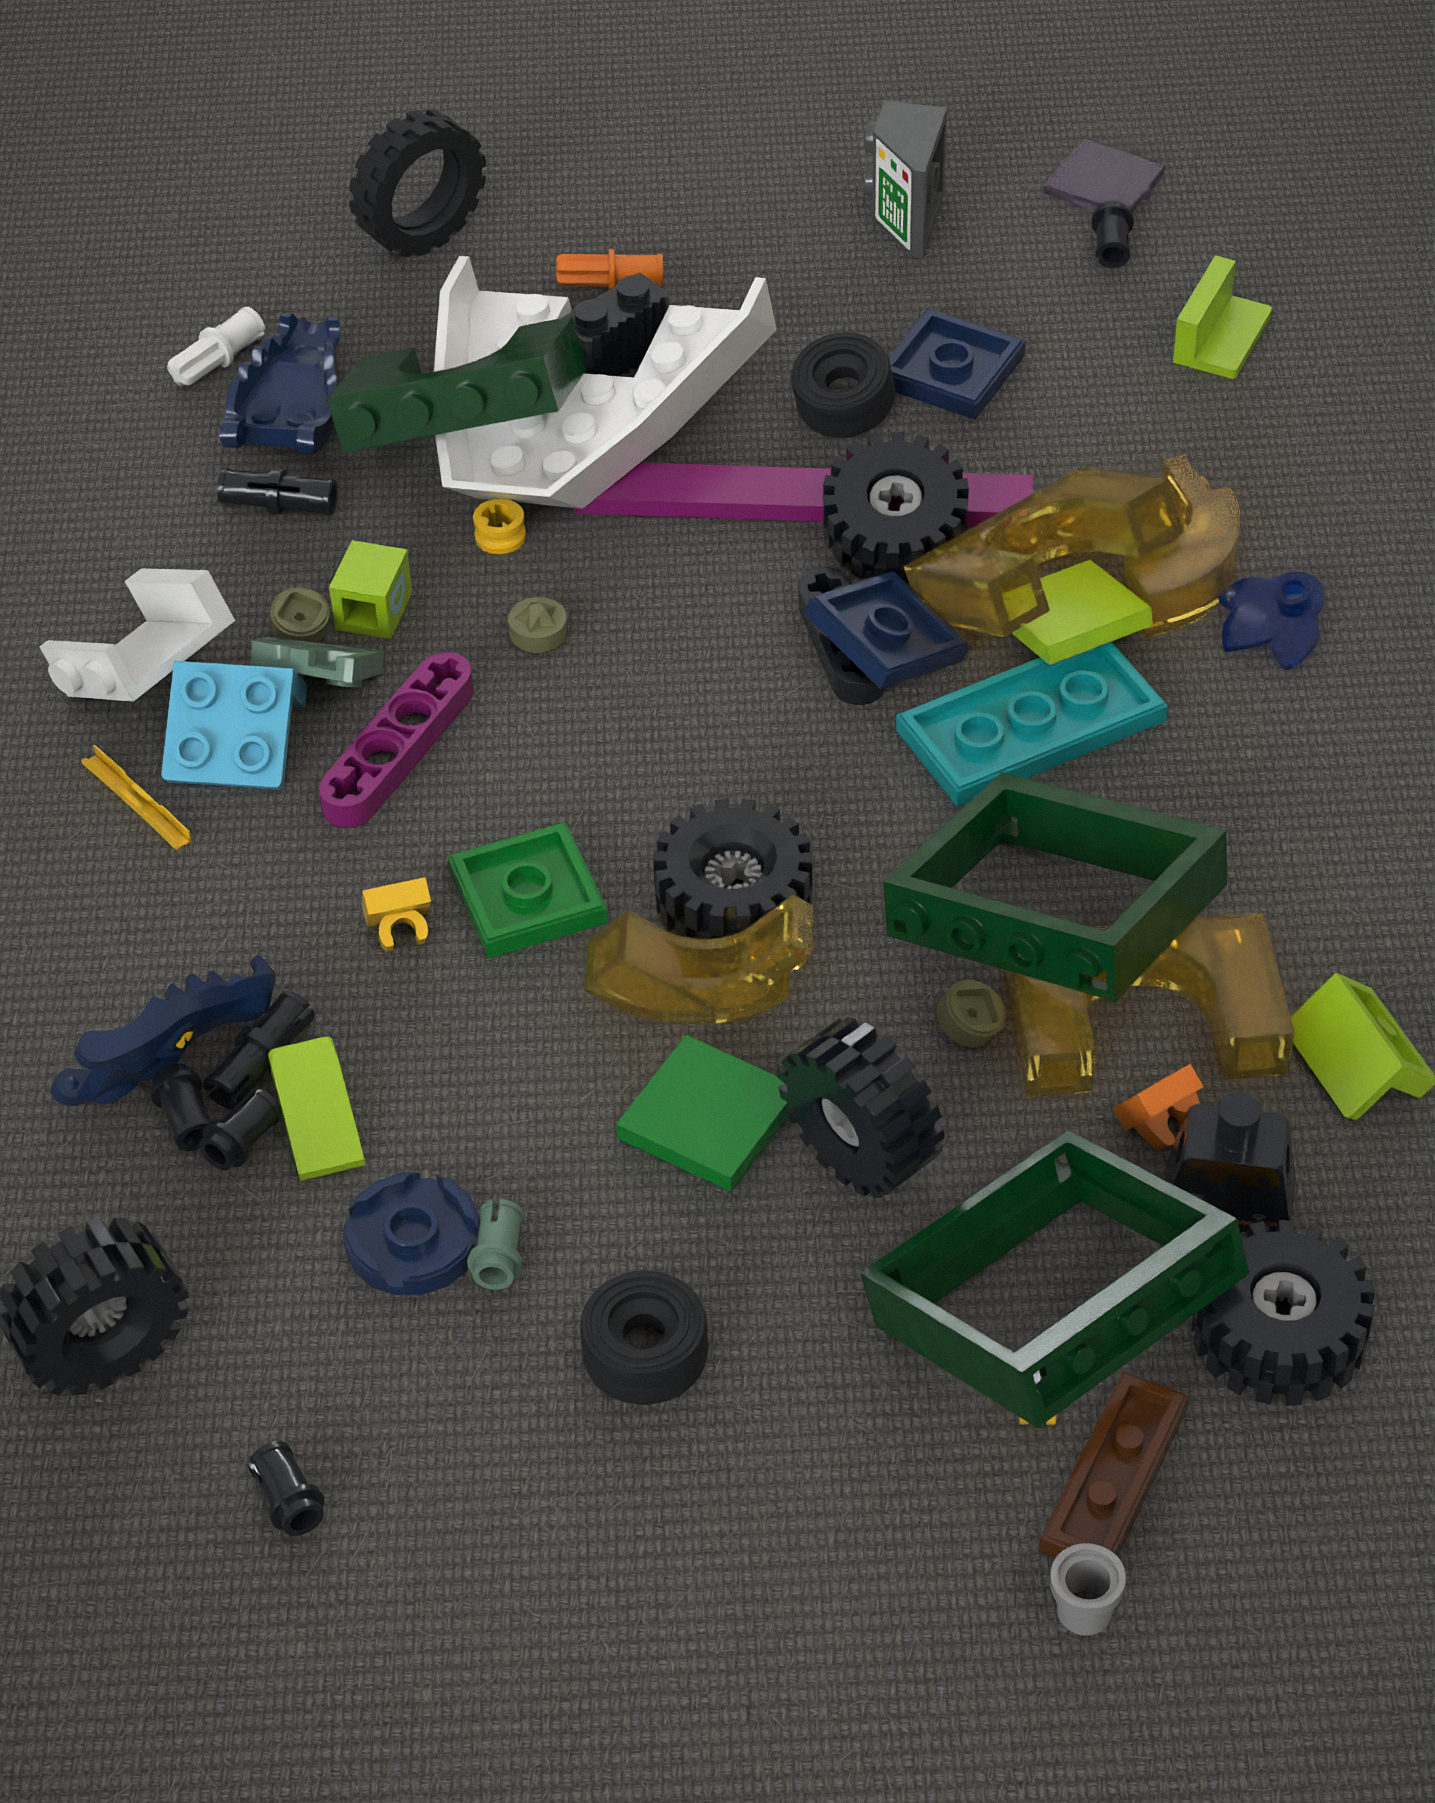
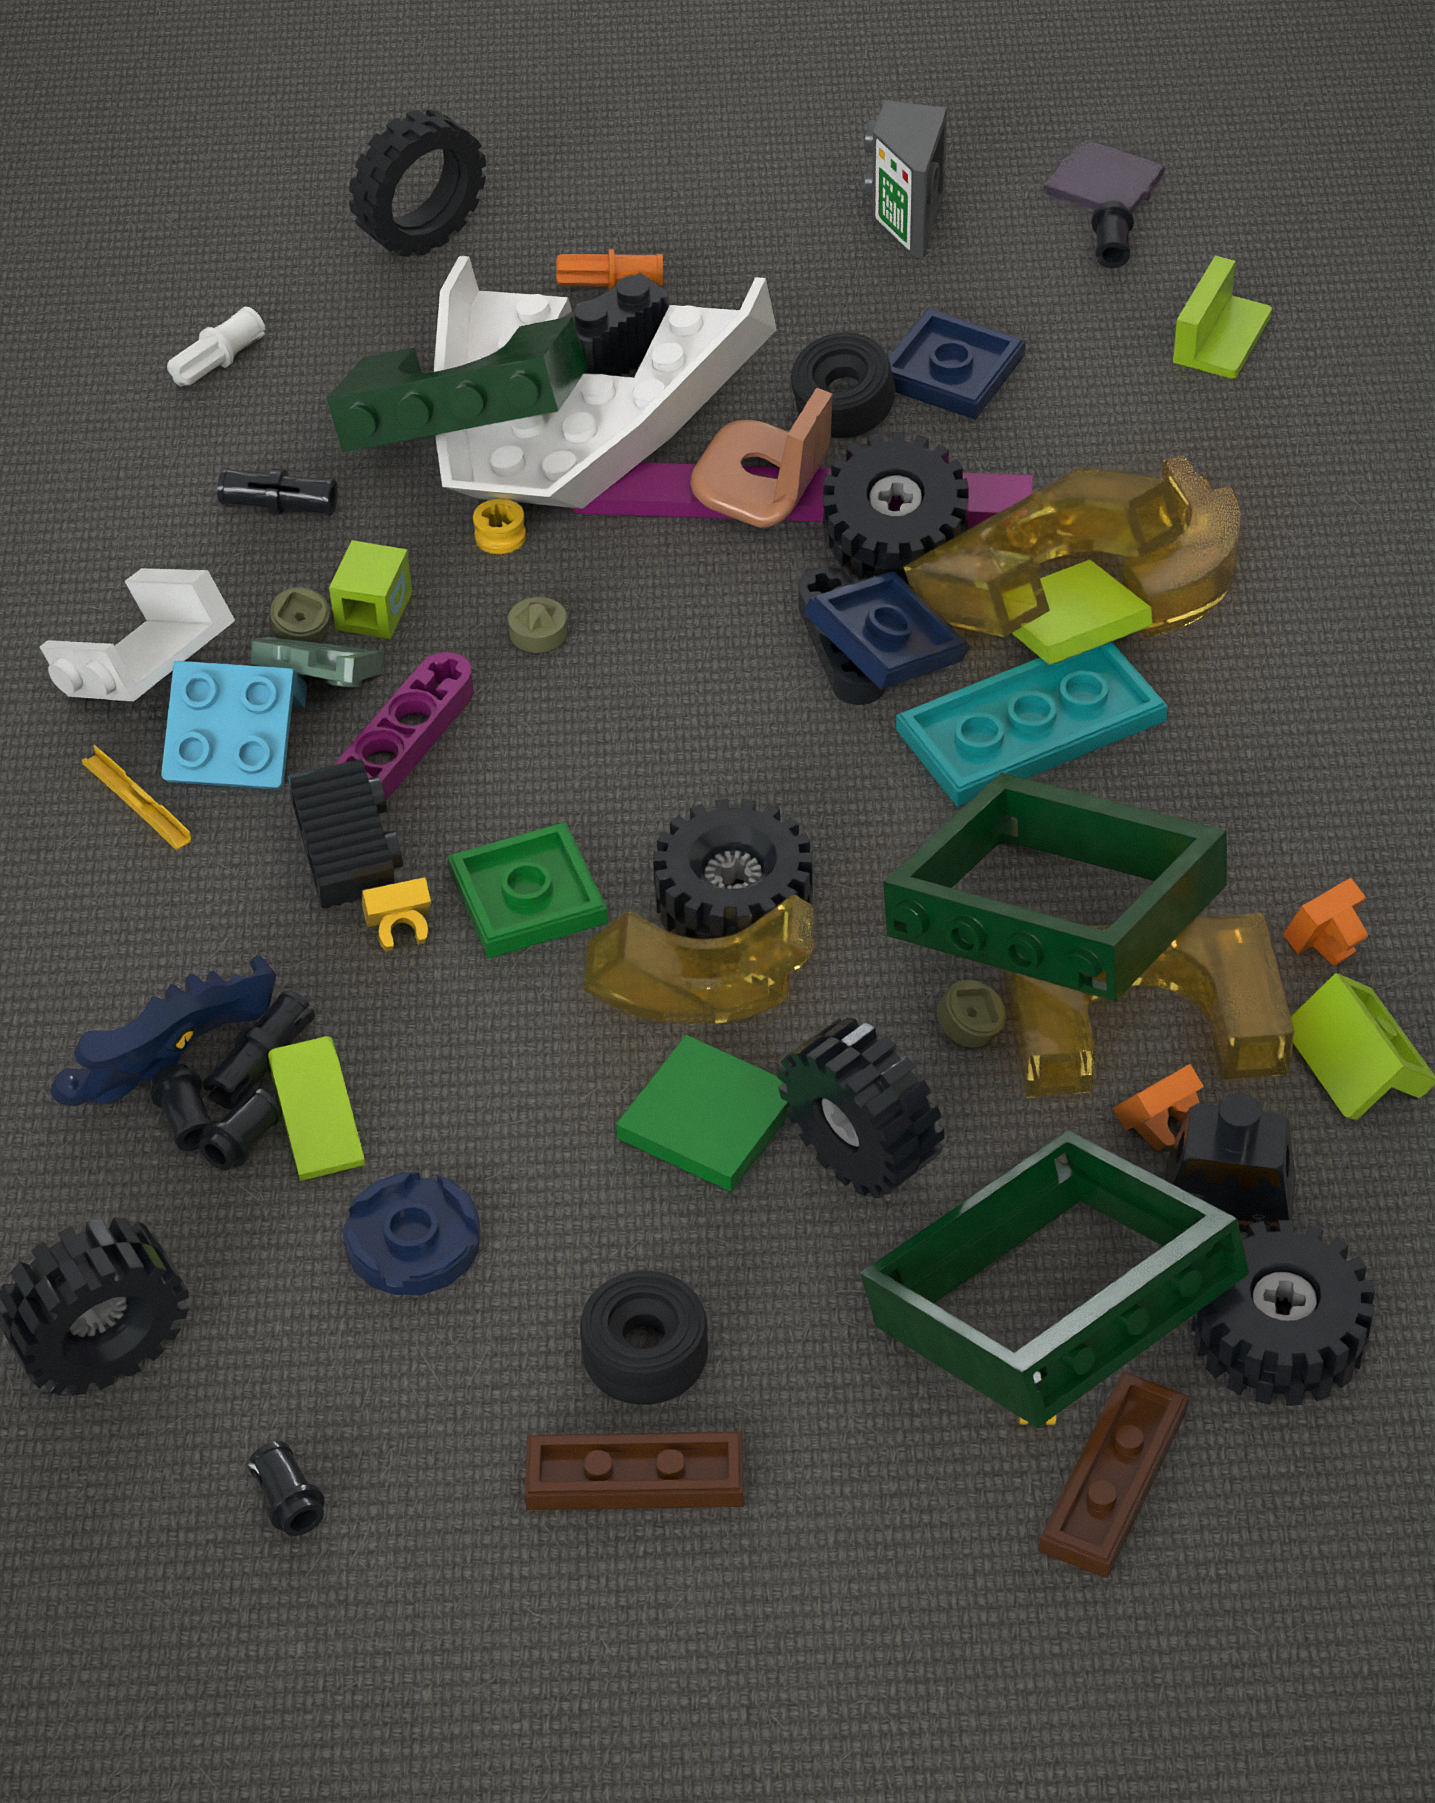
(285, 388): dark blue animal -> none
(343, 831): none -> black brick
(496, 1256): sand green pin -> none
(634, 1470): none -> reddish brown tile
(758, 500): none -> nougat piece
(1091, 1570): light grey piece -> none
(1266, 616): clear blue plate -> none
(1329, 923): none -> orange tile

